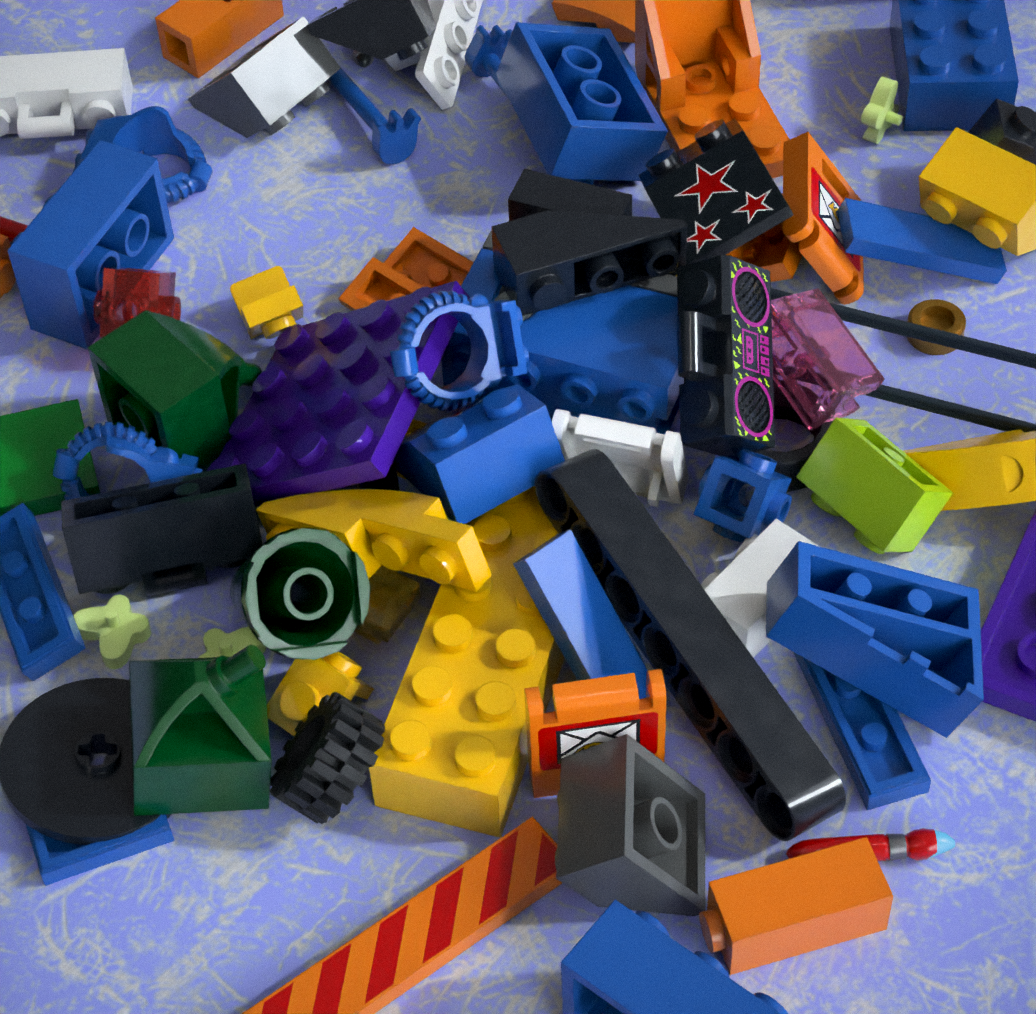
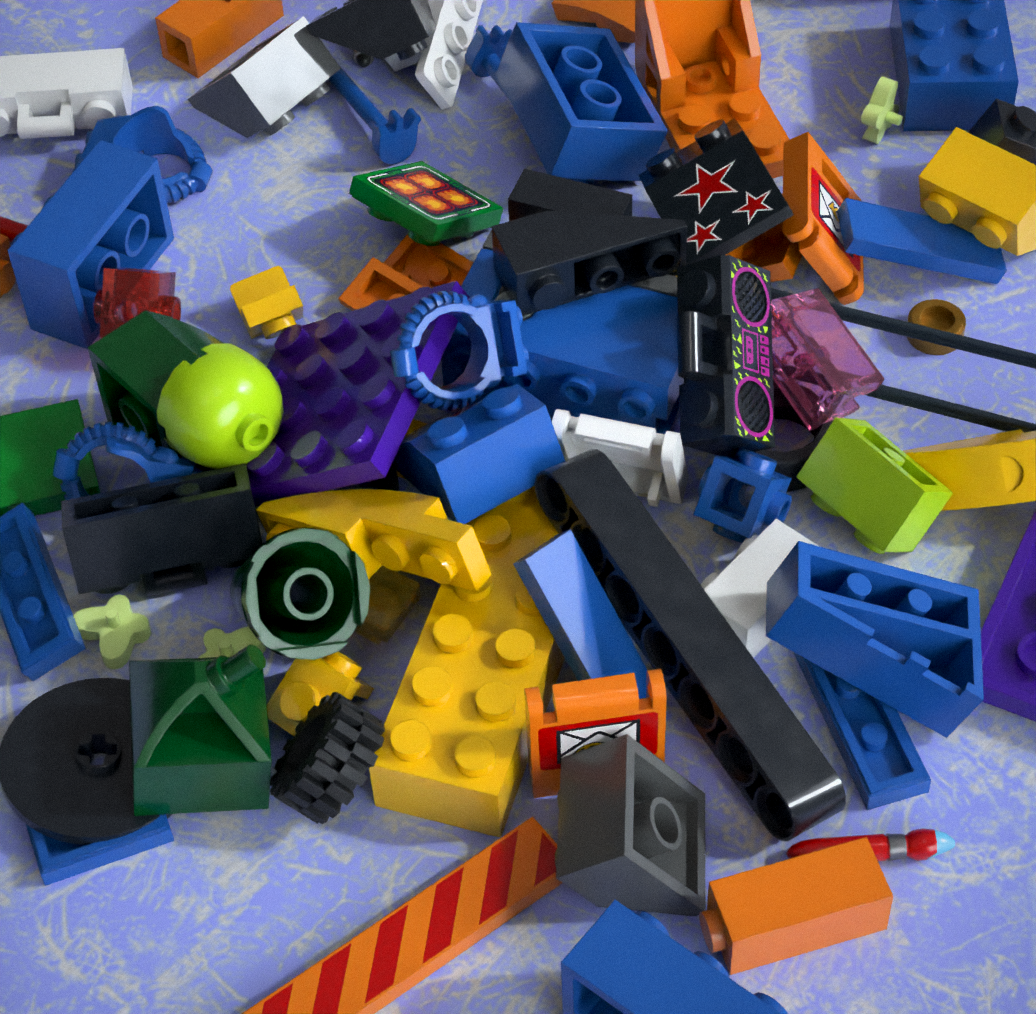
(221, 407): none -> lime cylinder
(425, 202): none -> tile

